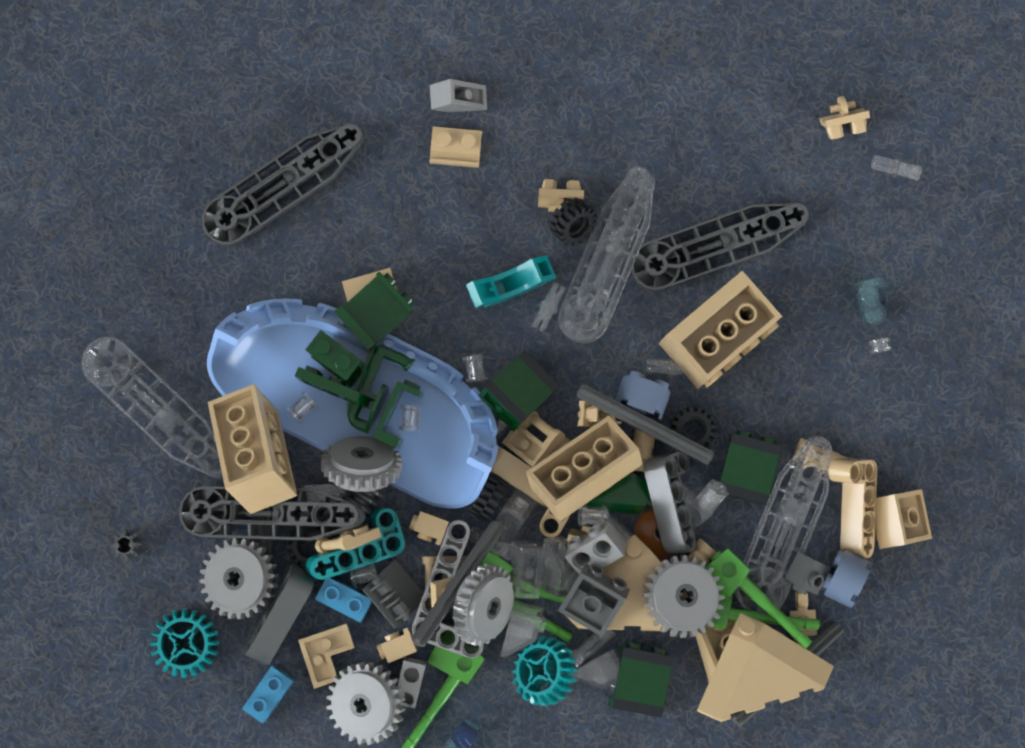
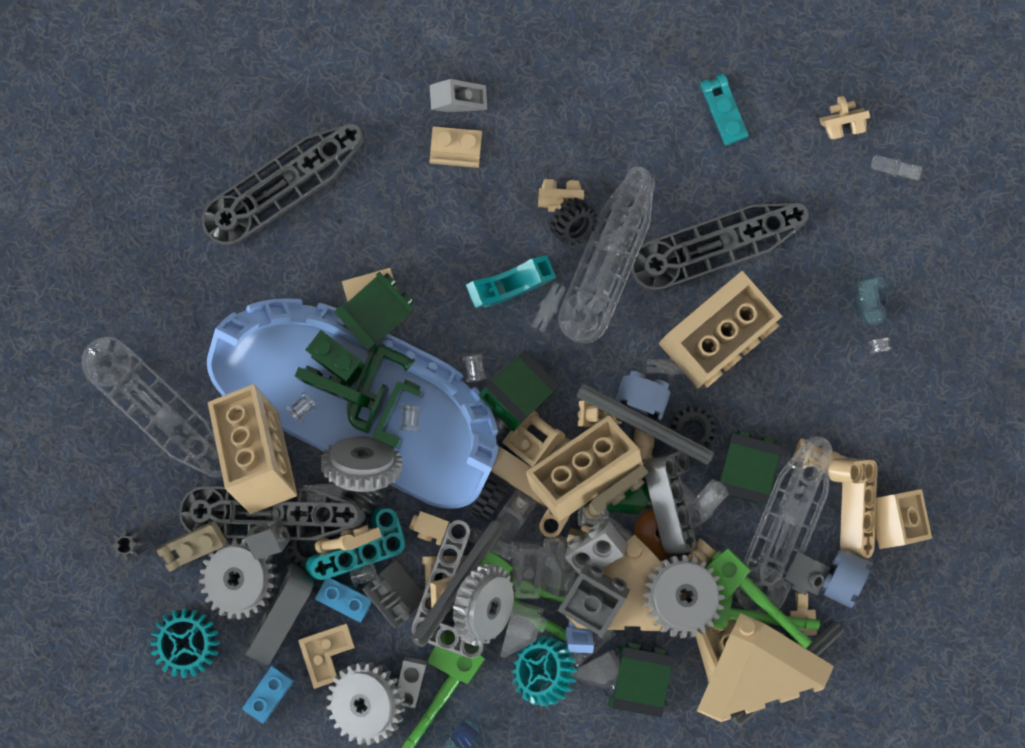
(192, 545): none -> dark tan plate
(267, 539): none -> dark grey brick
(397, 646): tan brick -> none
(579, 639): none -> light blue plate
(616, 492): none -> dark tan plate
(724, 110): none -> teal plate

